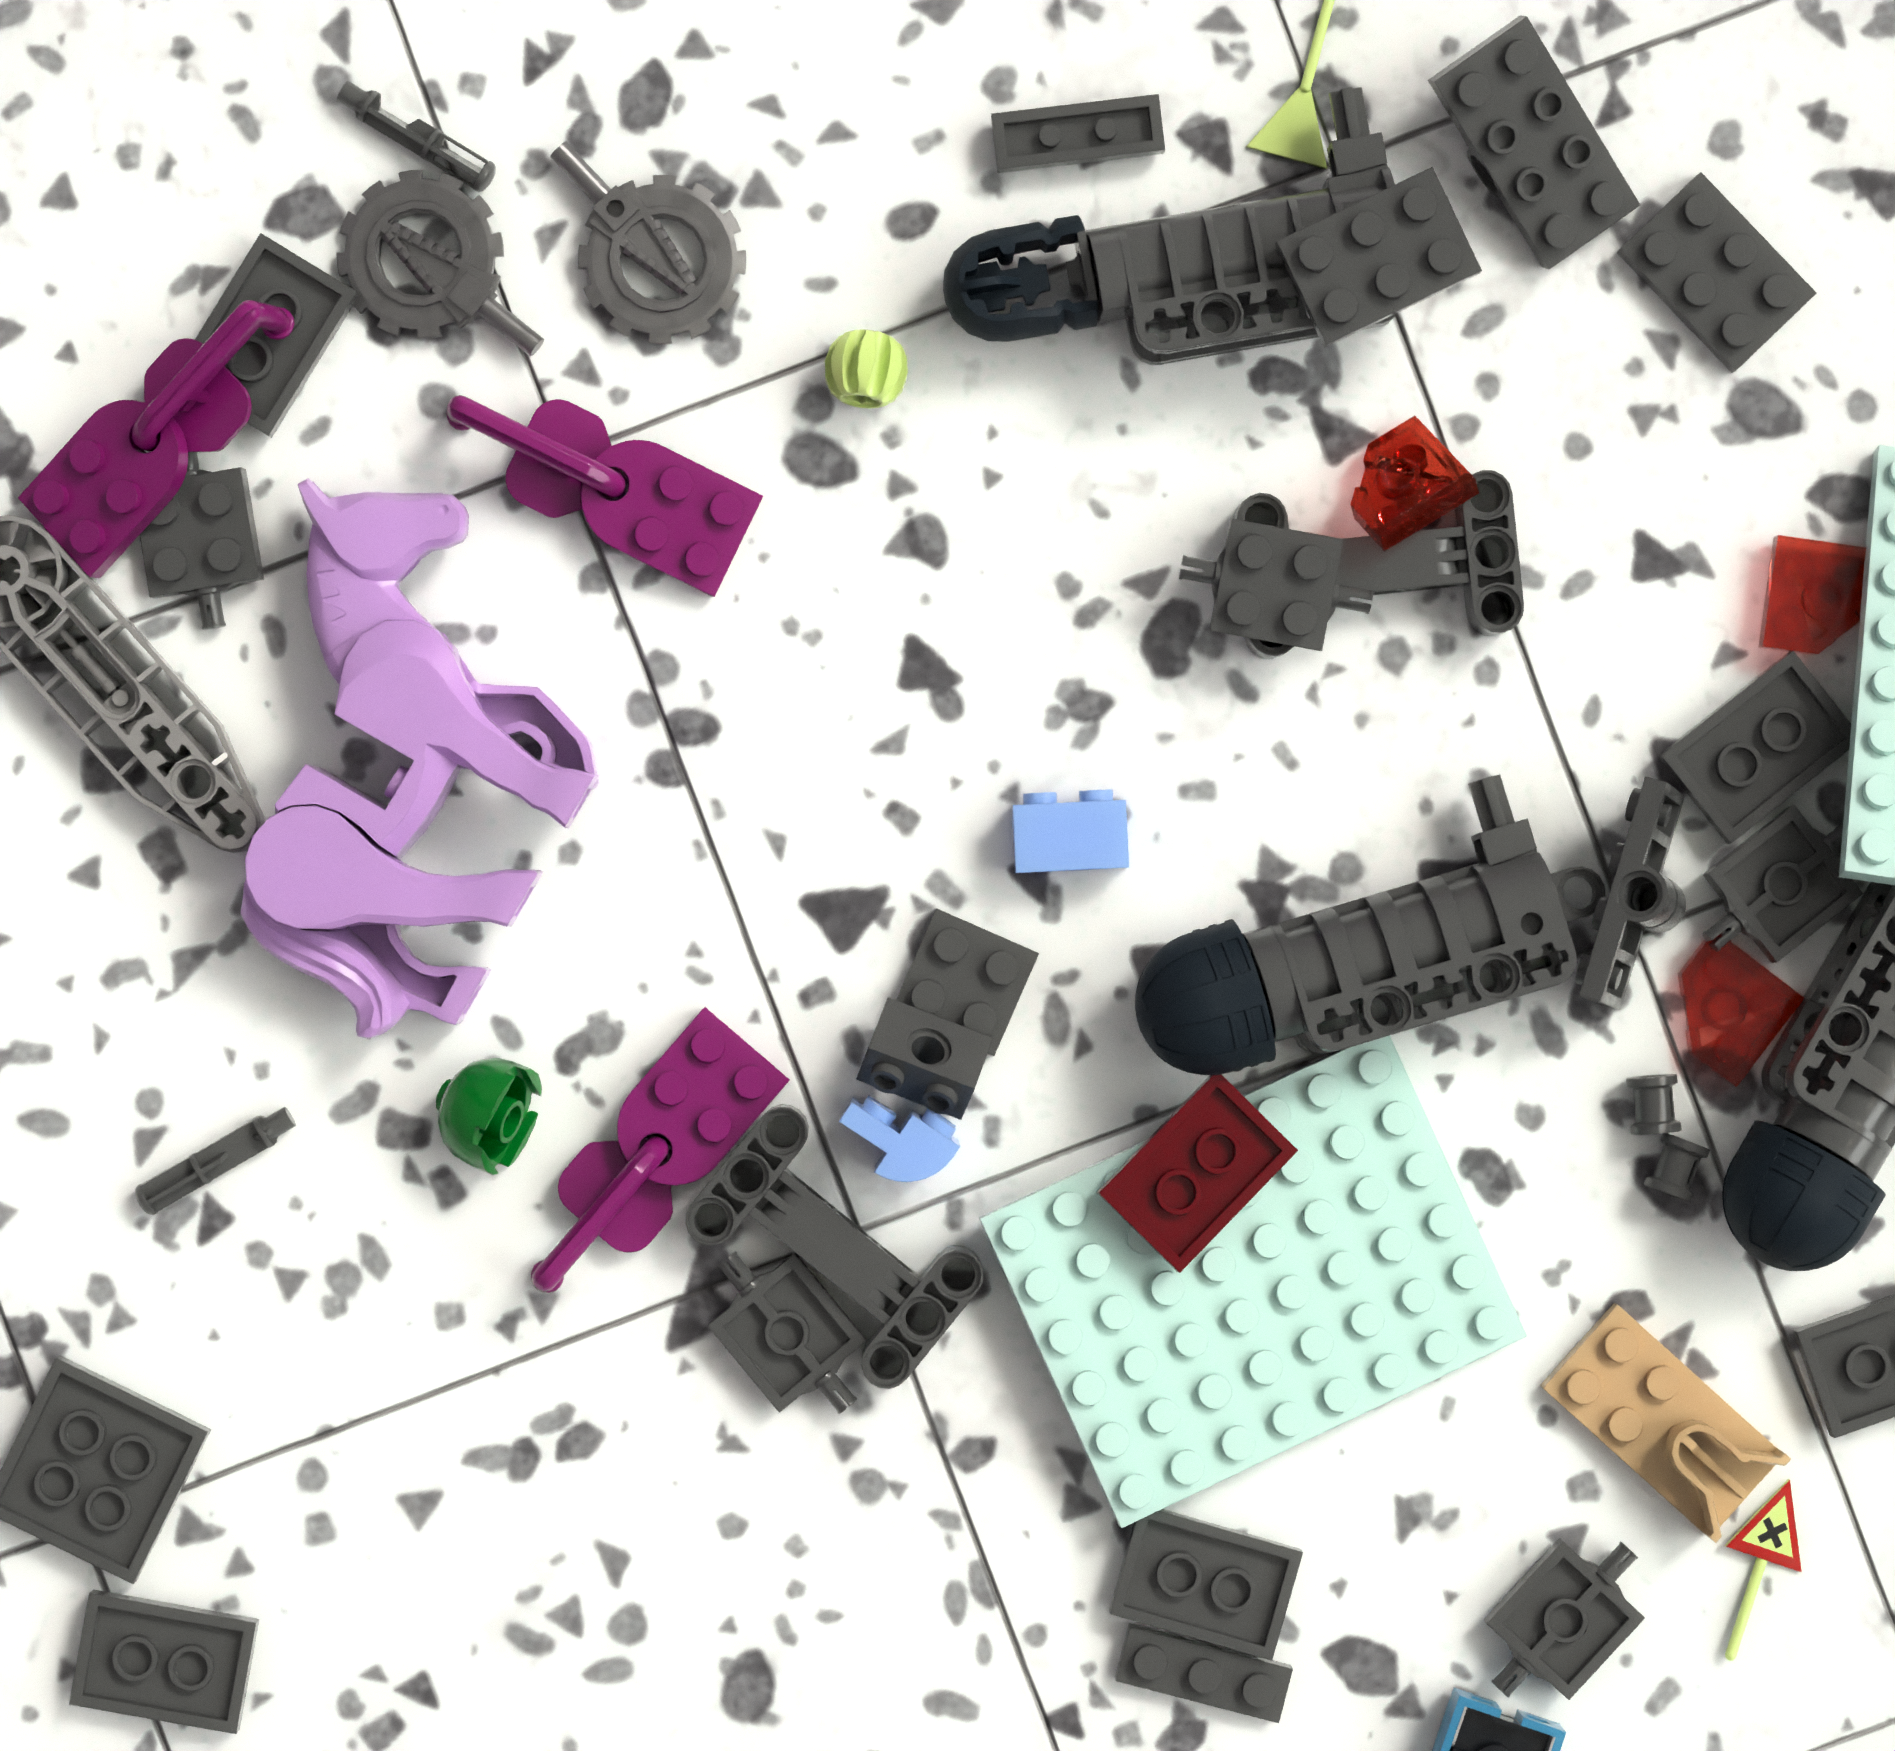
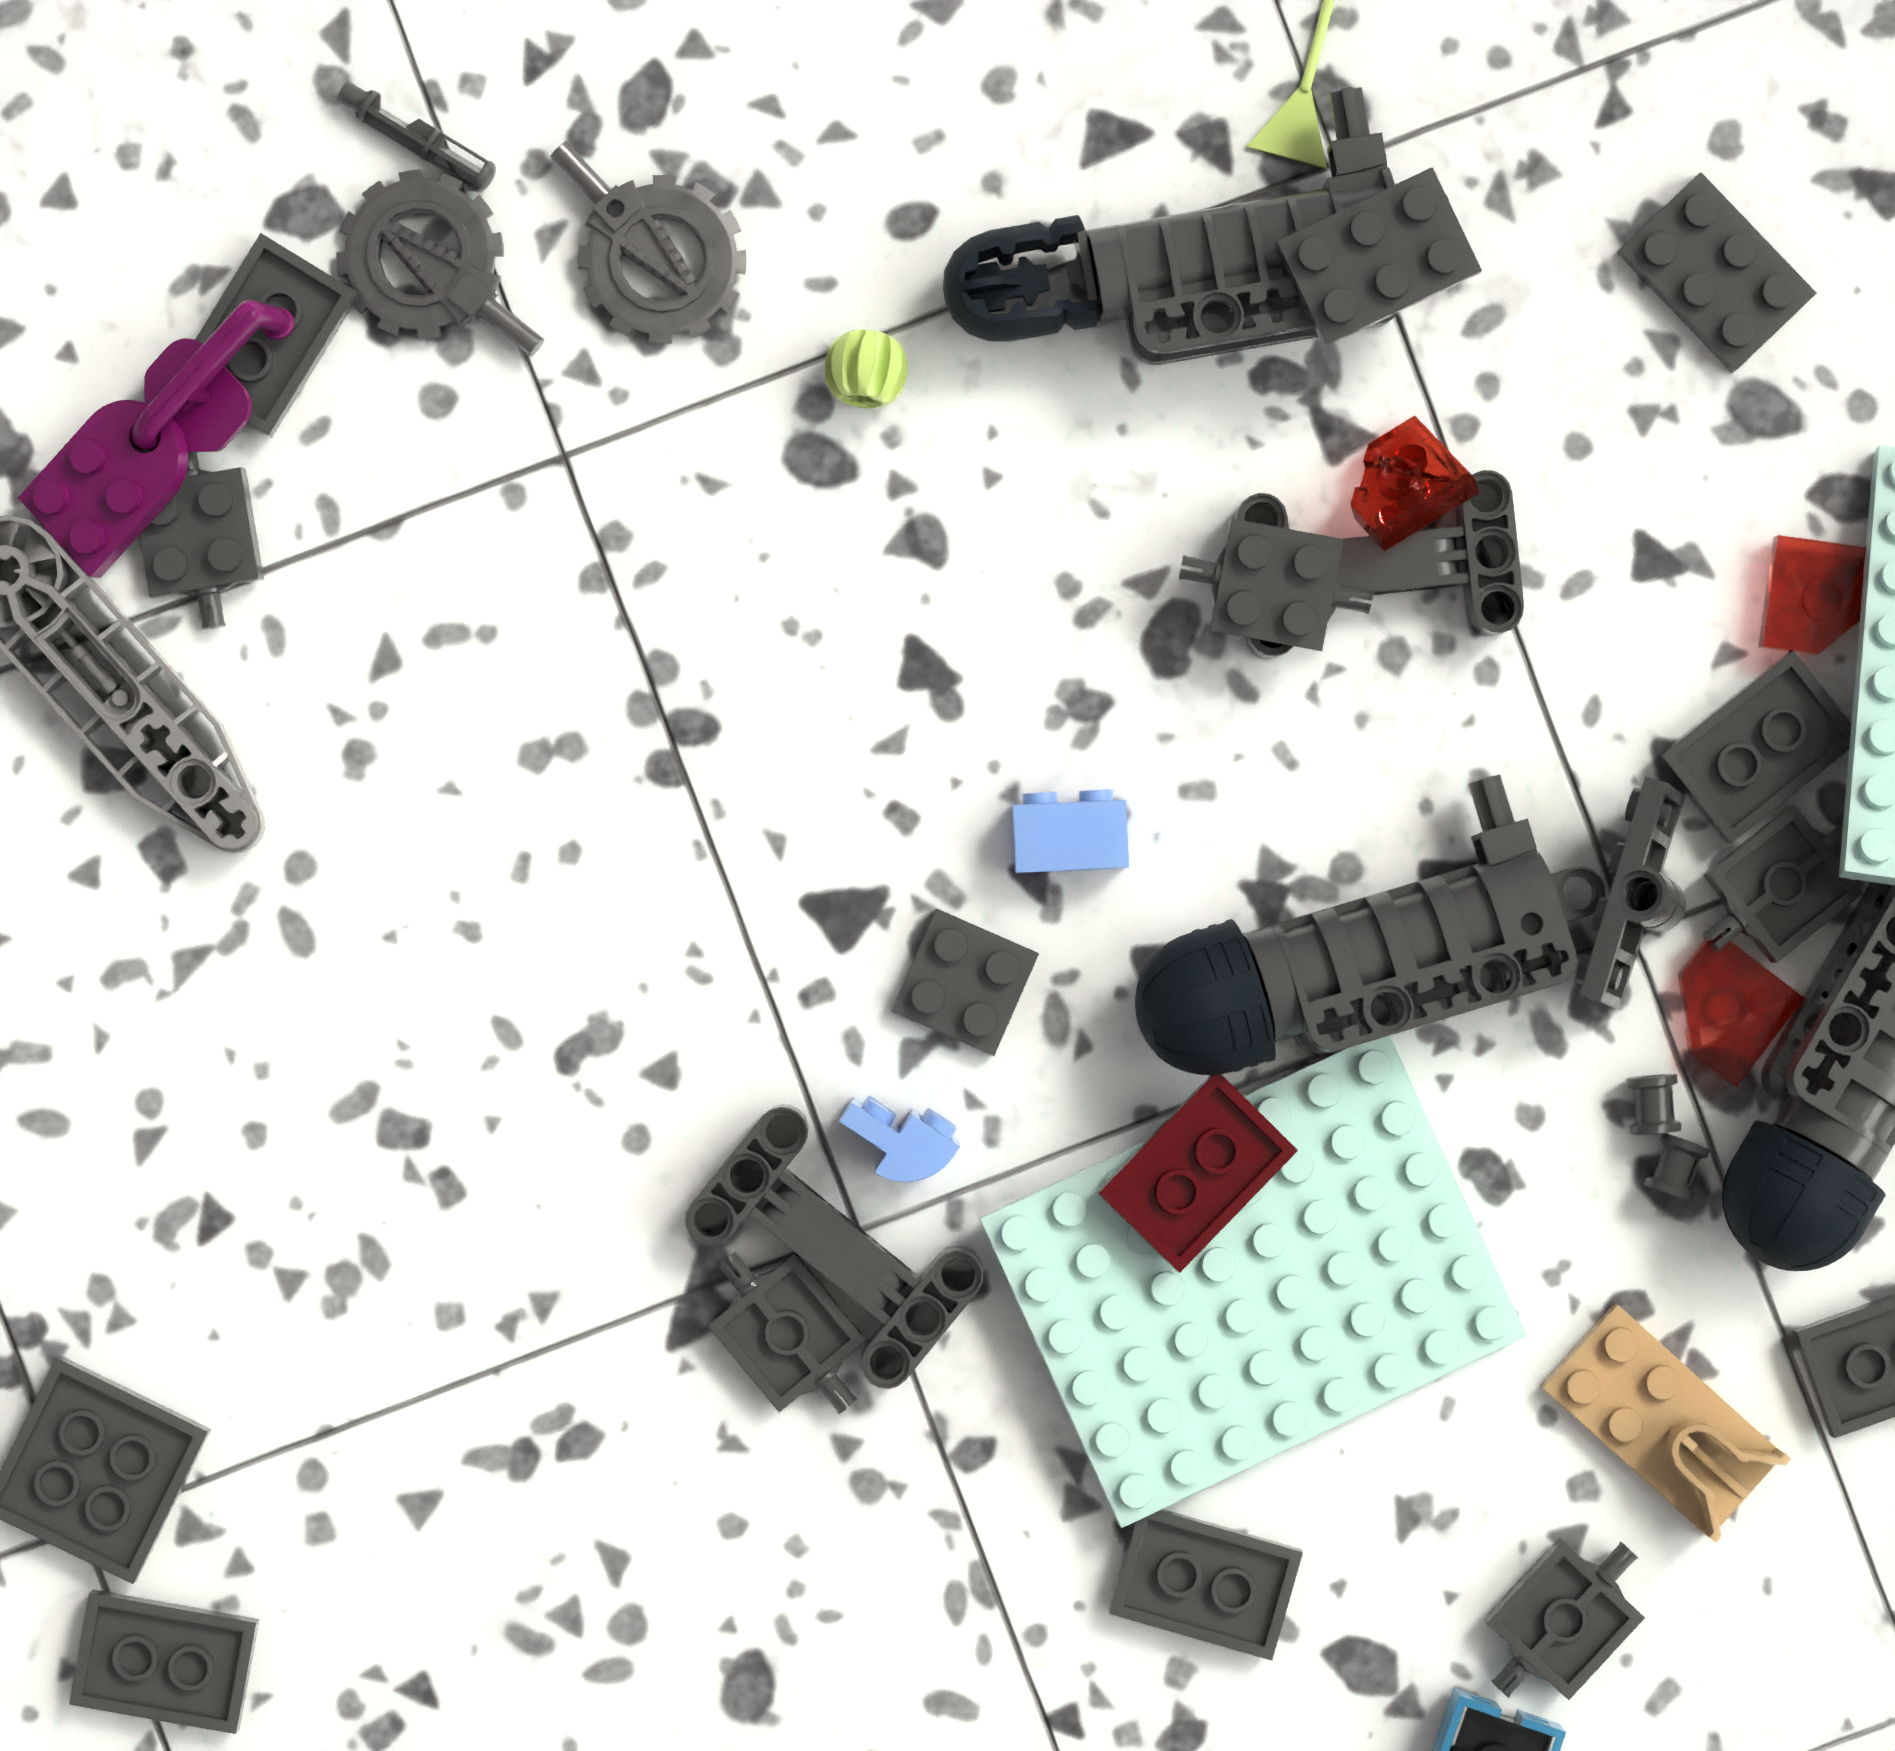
(213, 1161): dark grey piece -> none
(328, 866): lavender animal -> none
(486, 1112): green cylinder -> none
(673, 510): magenta plate -> none
(695, 1097): magenta plate -> none
(924, 1059): dark grey brick -> none
(1077, 133): dark grey plate -> none
(1203, 1673): dark grey plate -> none
(1533, 142): dark grey plate -> none
(1769, 1537): piece -> none

